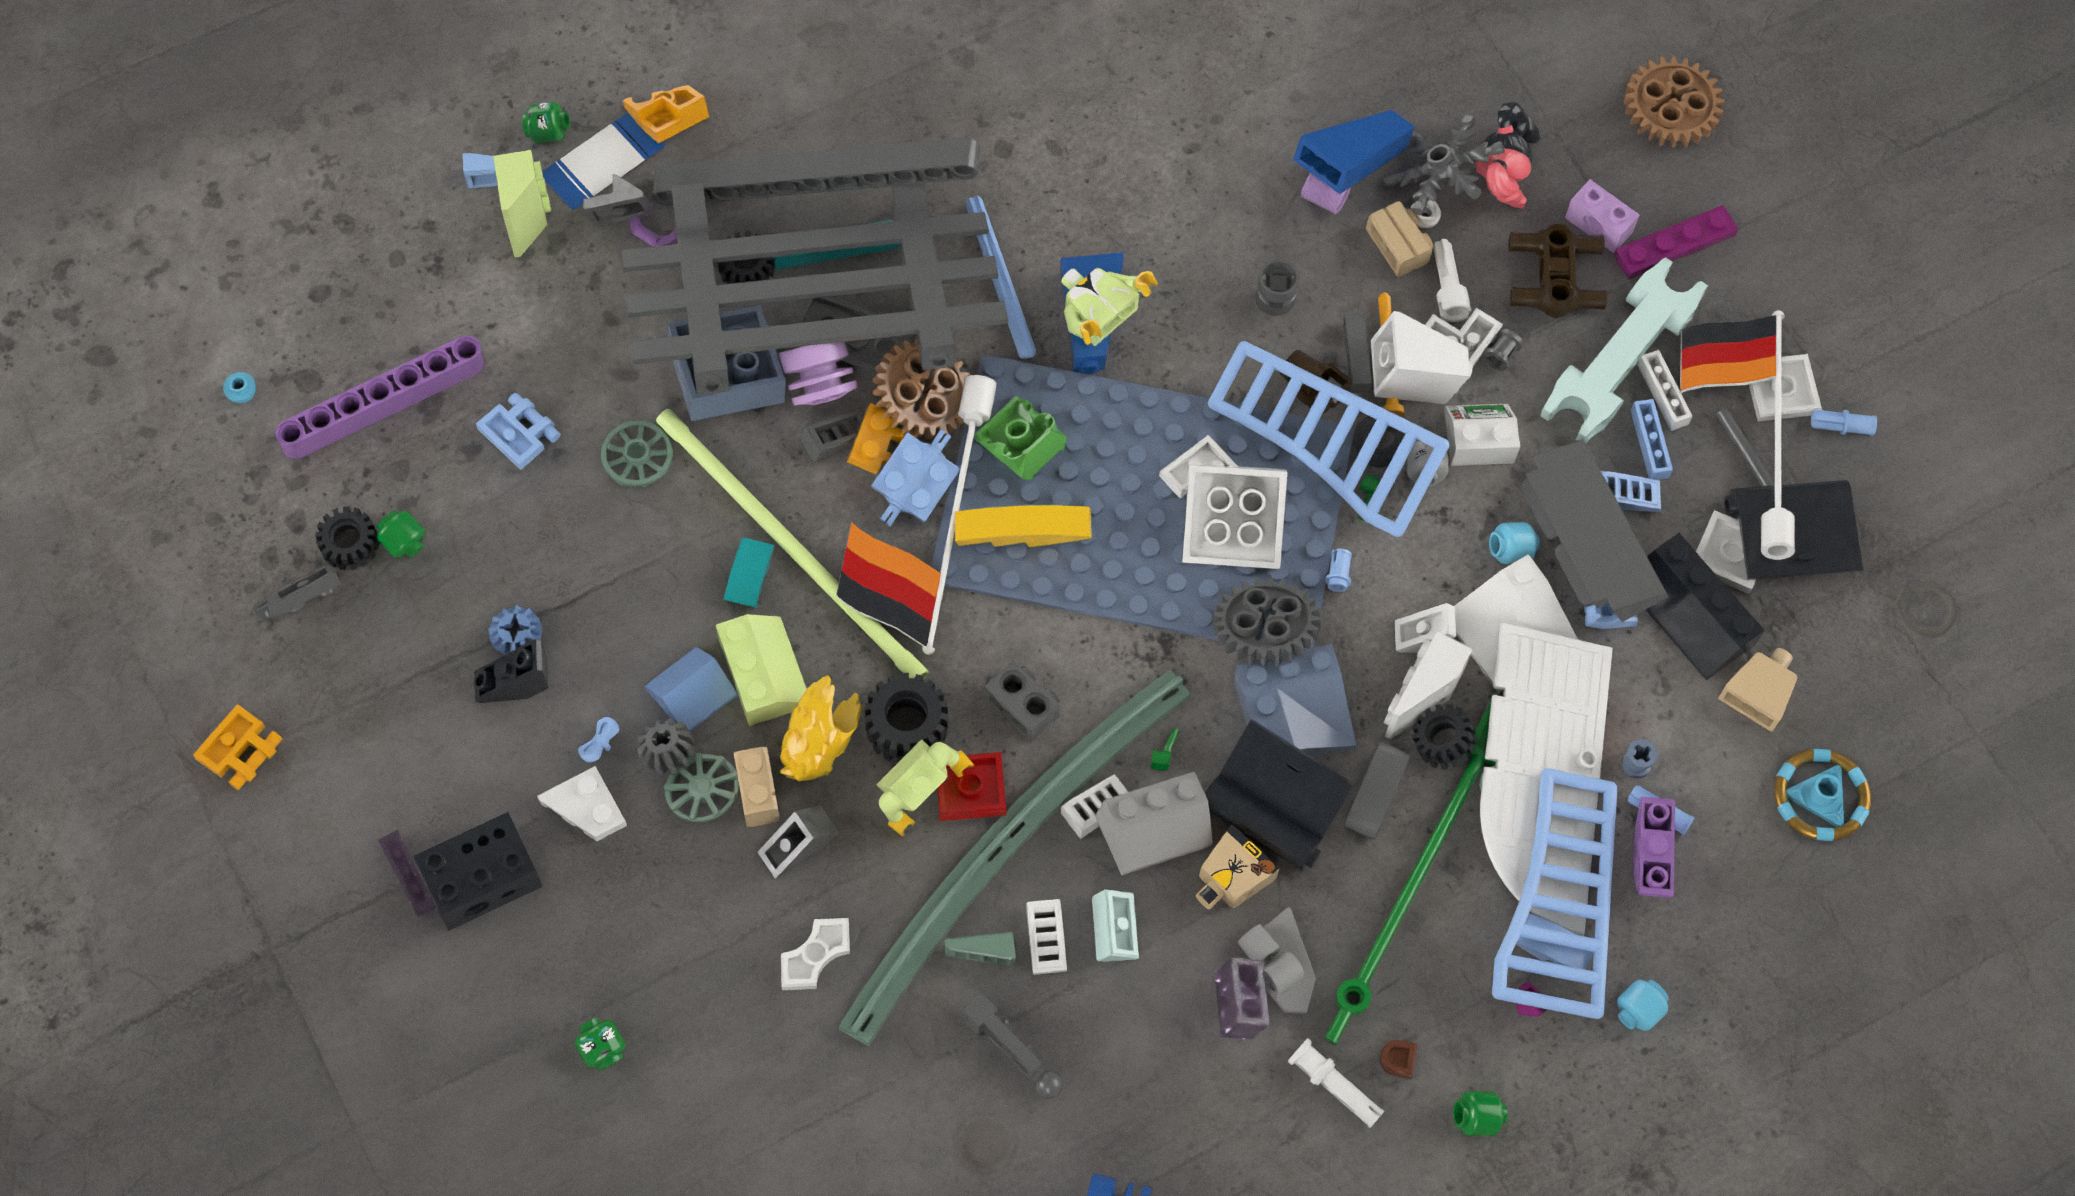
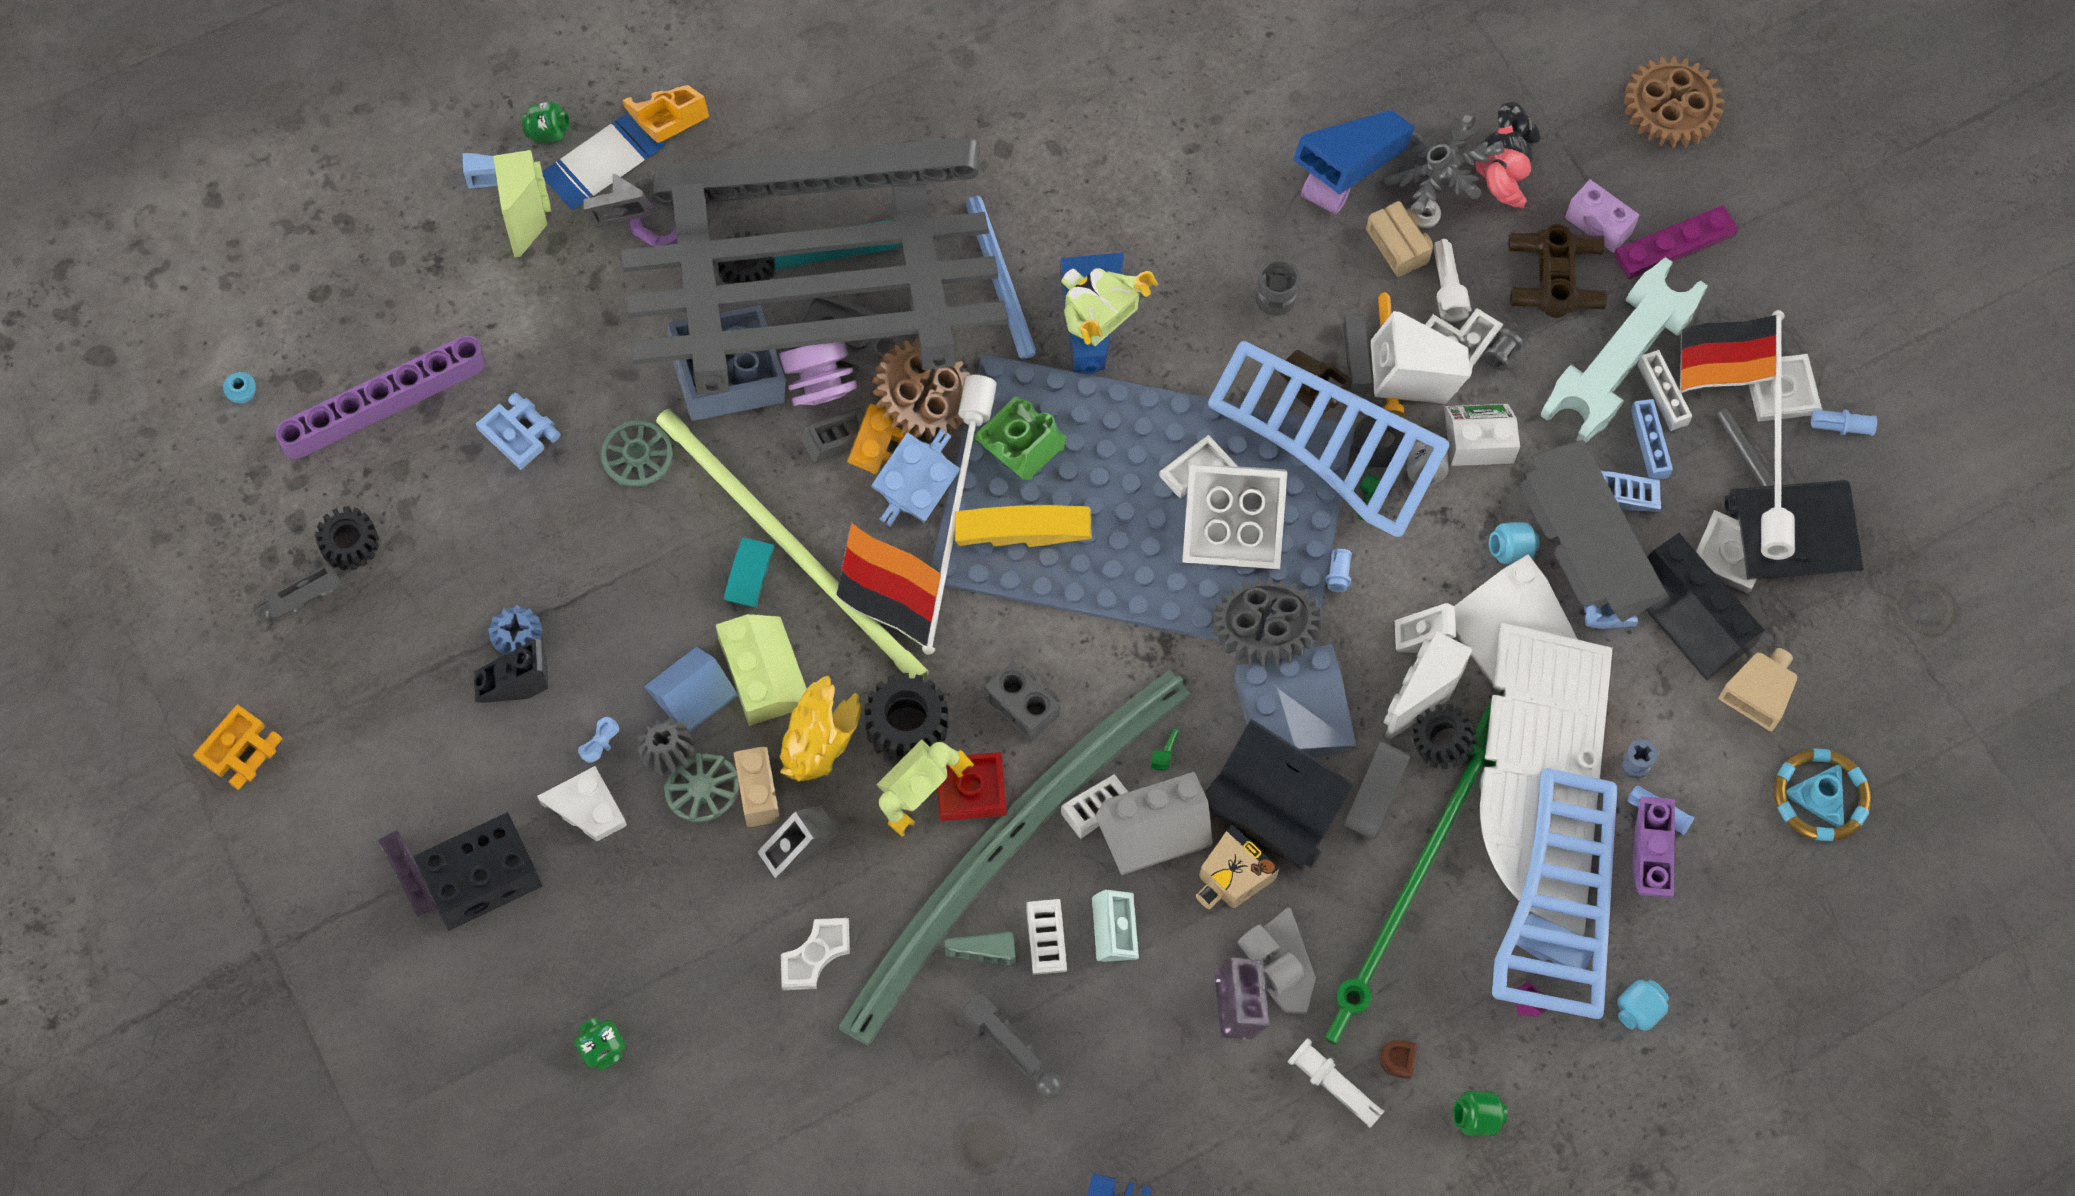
(401, 534): green head -> none

